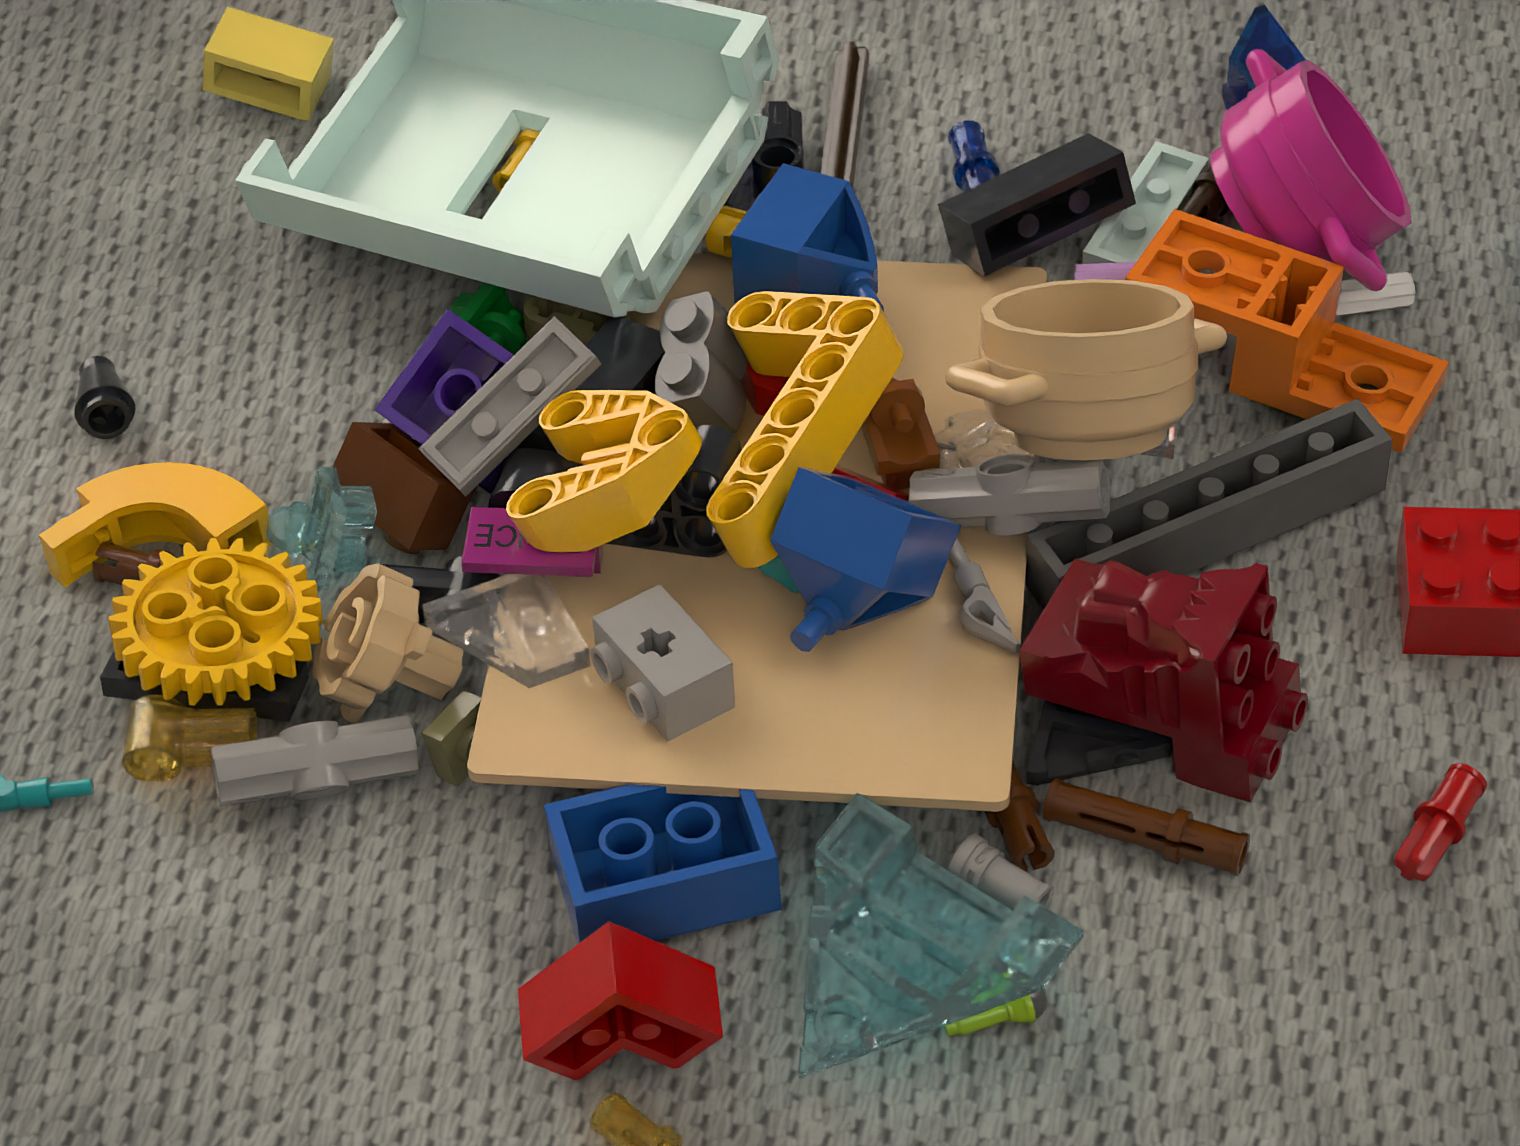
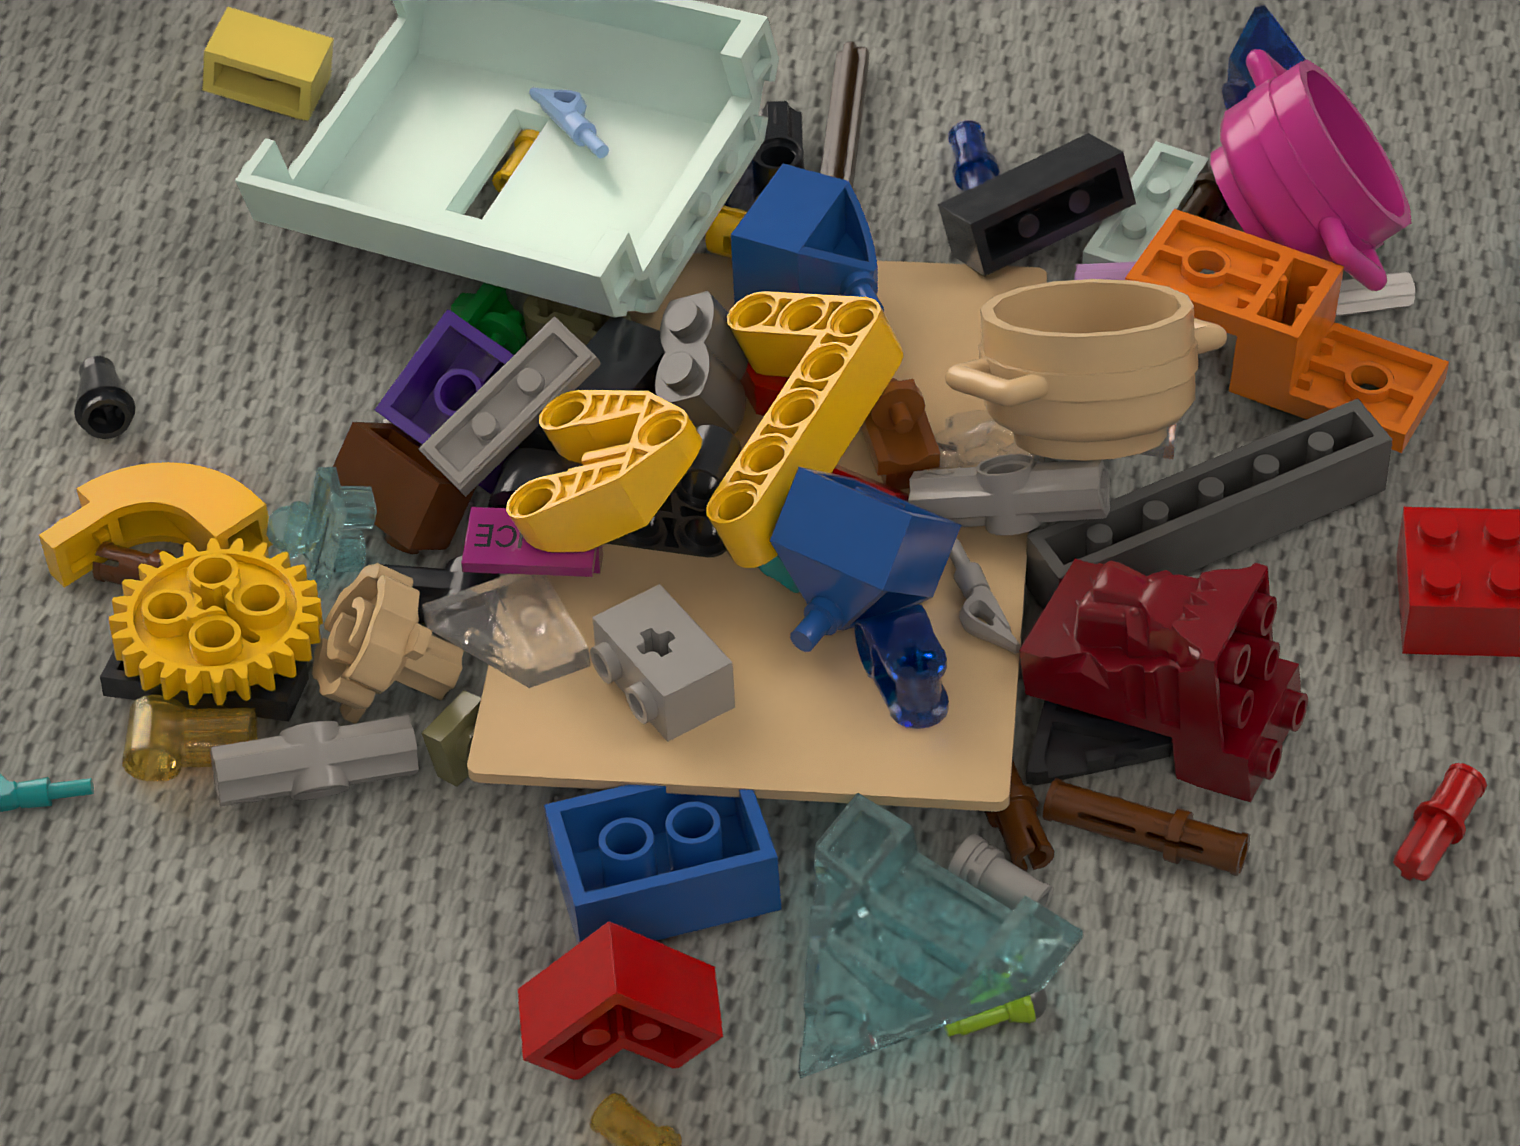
(568, 112): none -> light blue hand
(905, 664): none -> clear blue piece

